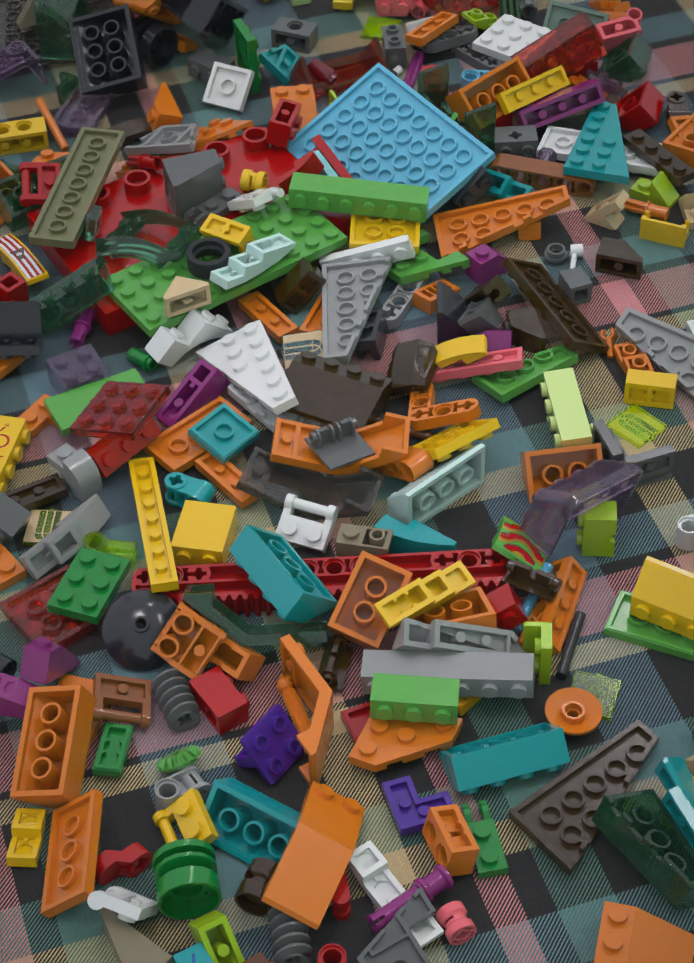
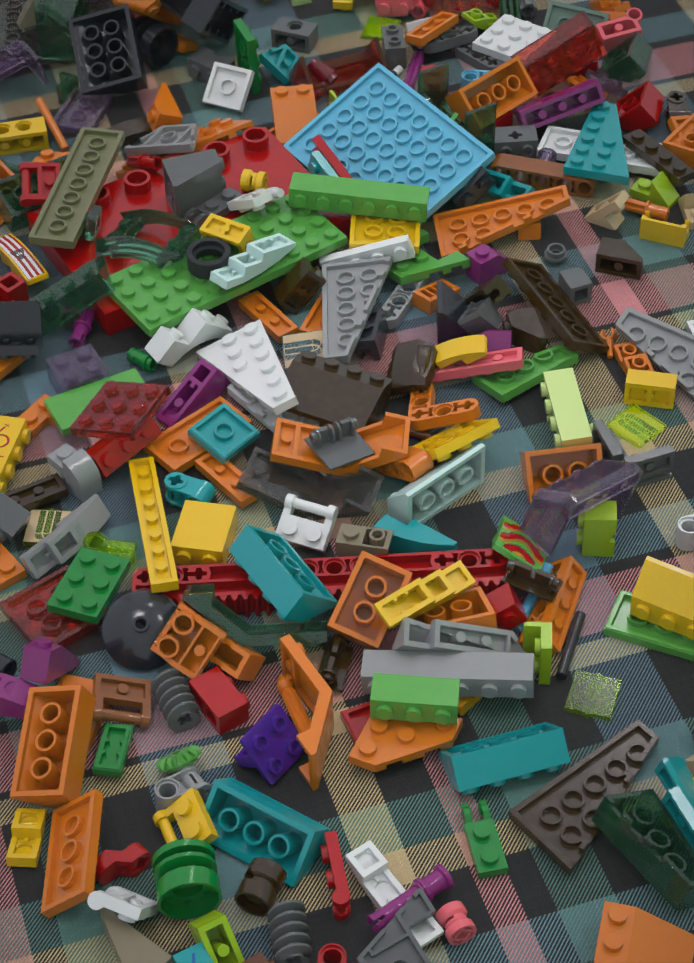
(185, 295): tan slope -> none
(284, 123): red brick -> none
(306, 164): red slope -> none
(315, 855): orange windscreen -> none
(406, 806): dark purple plate -> none
(450, 839): orange brick -> none
(532, 89): yellow plate -> none
(576, 251): white hand -> none
(576, 703): orange dish -> none

